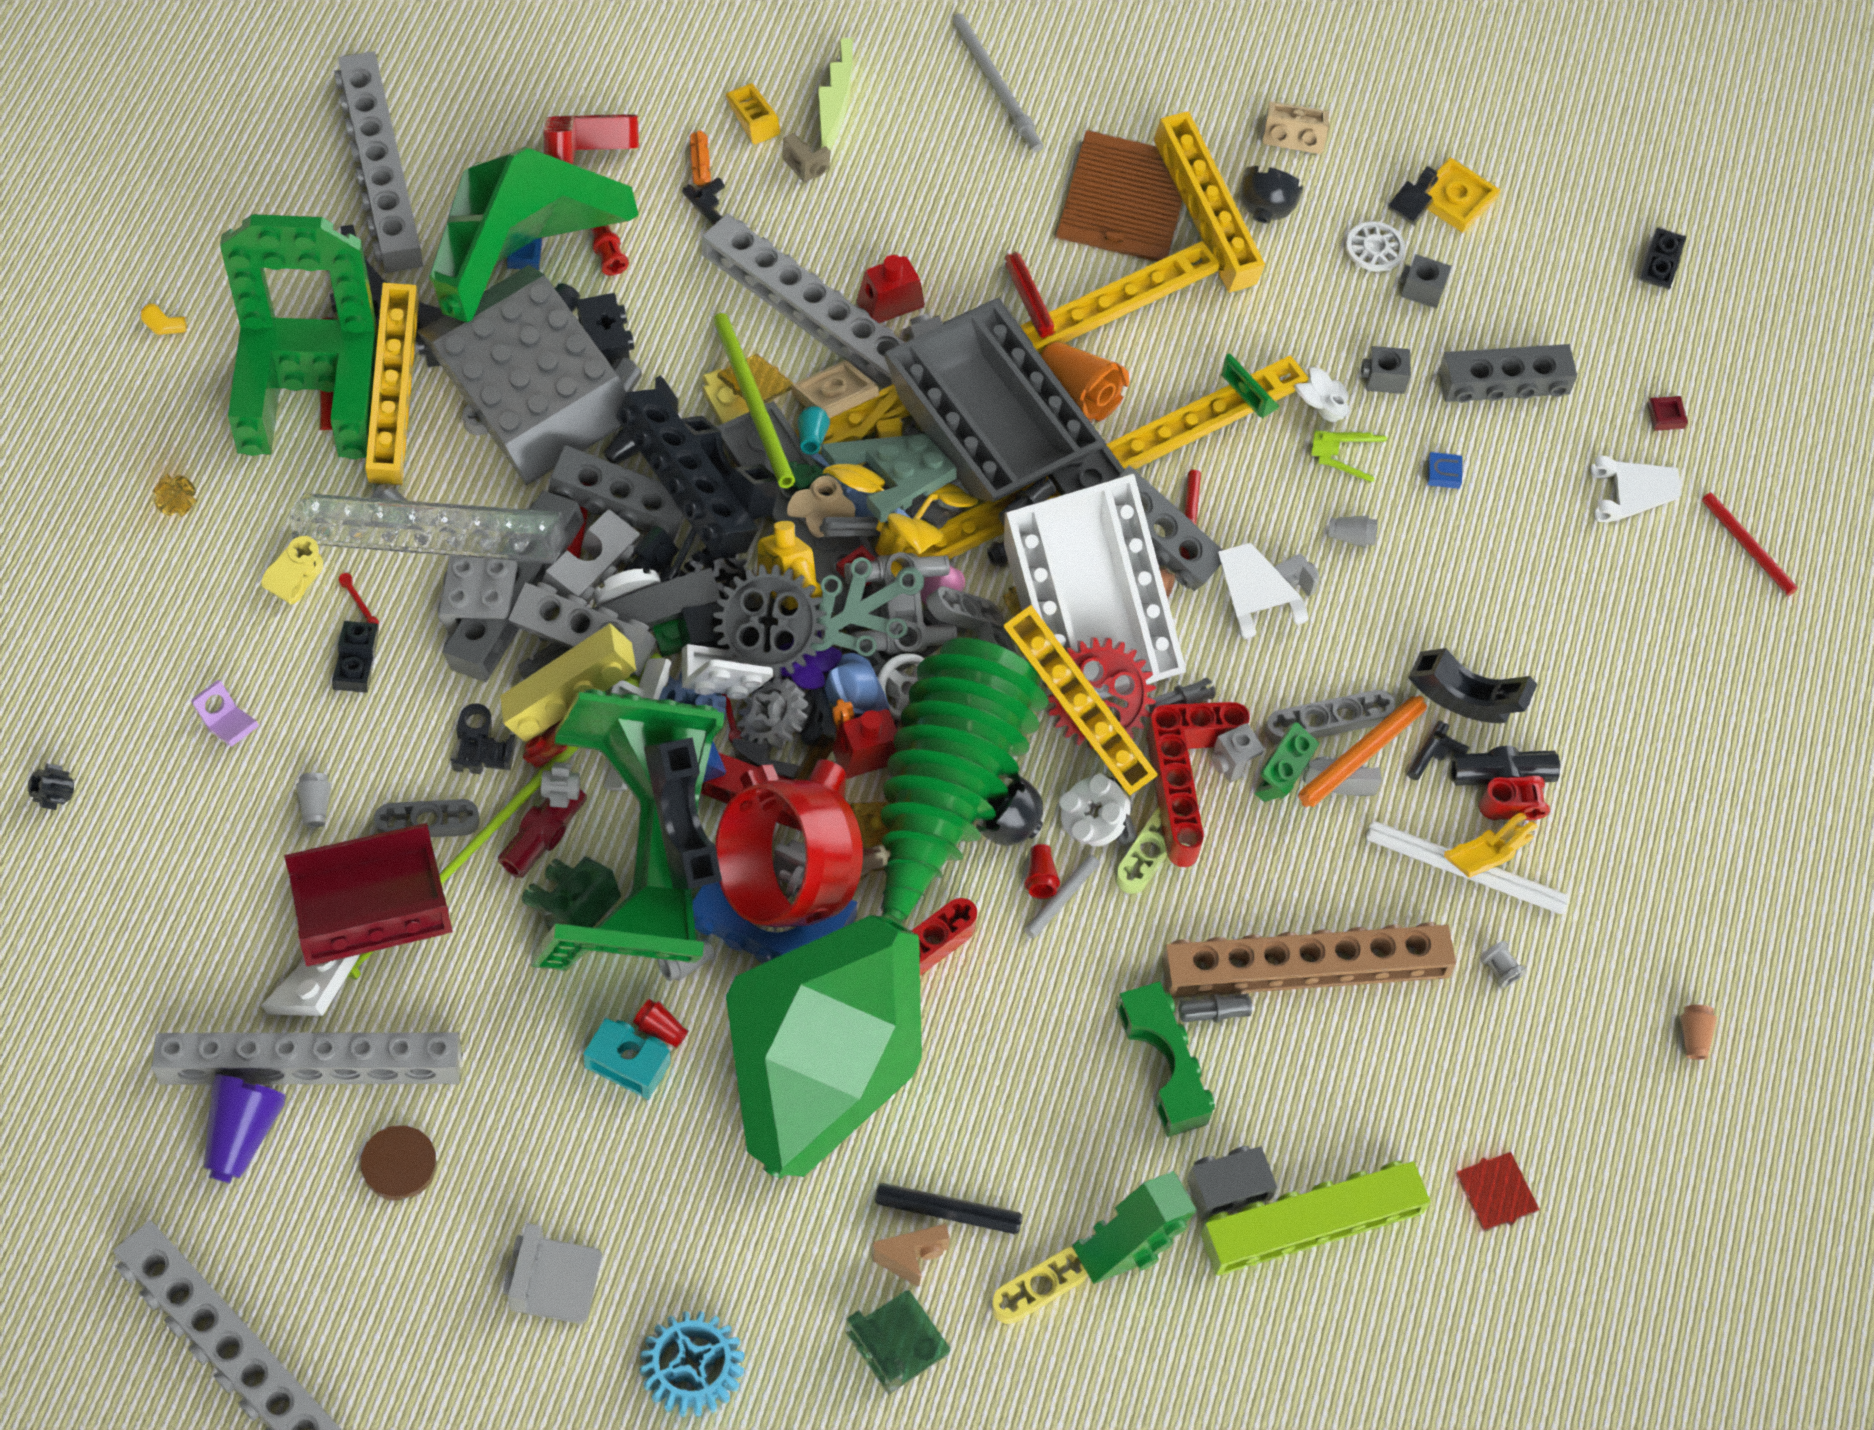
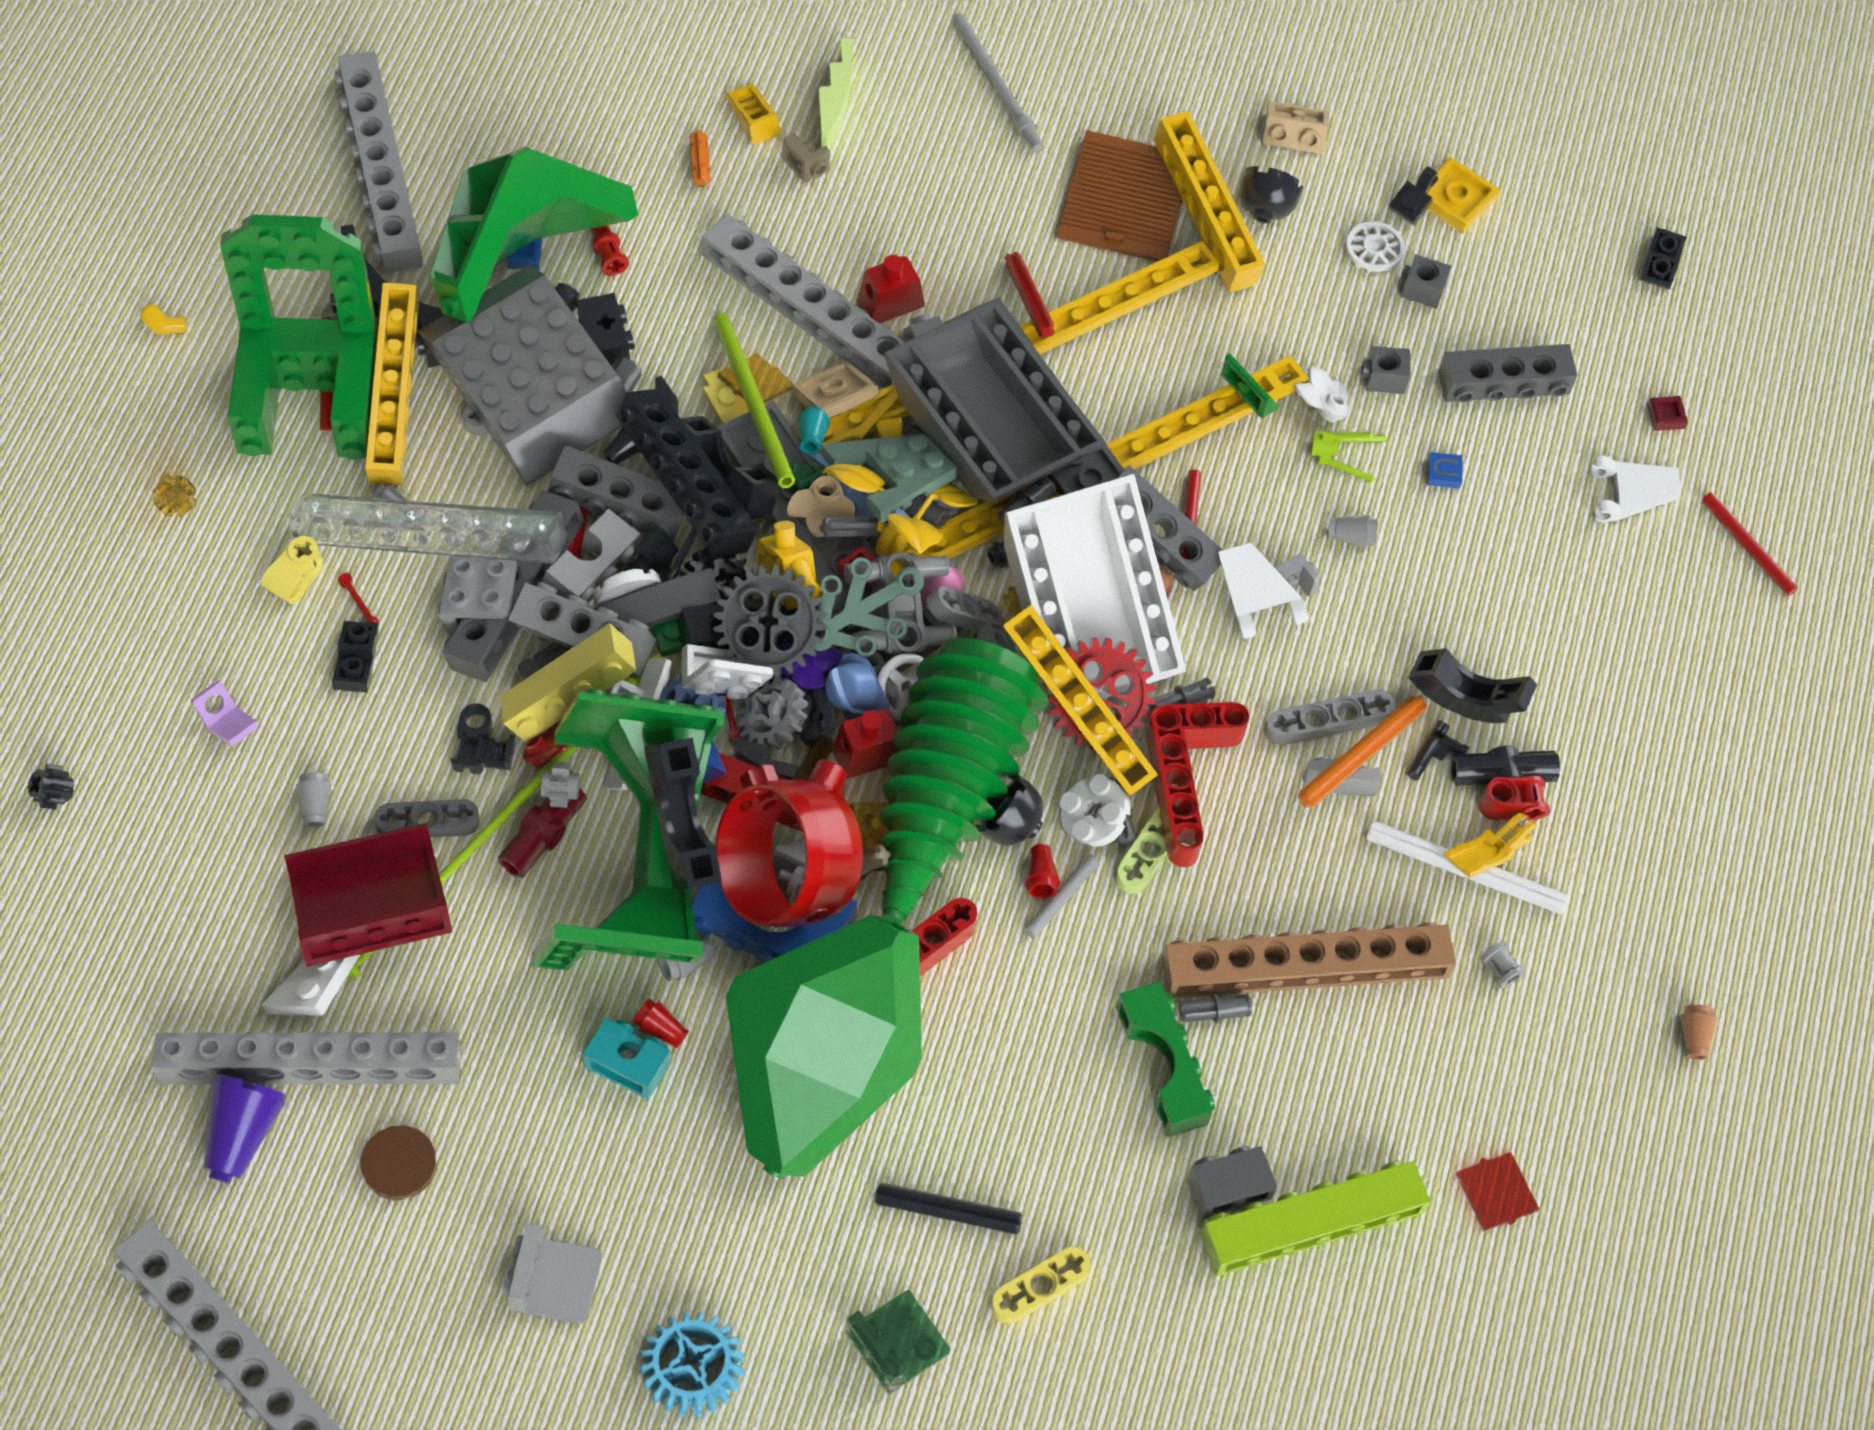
(579, 898): clear green brick -> none
(588, 132): beam -> none
(707, 200): black hose -> none
(842, 712): orange axle -> none
(901, 1252): medium nougat slope -> none
(1087, 378): orange cone -> none
(1139, 1231): green wedge -> none
(1234, 750): light grey bracket -> none
(1286, 763): green bracket -> none

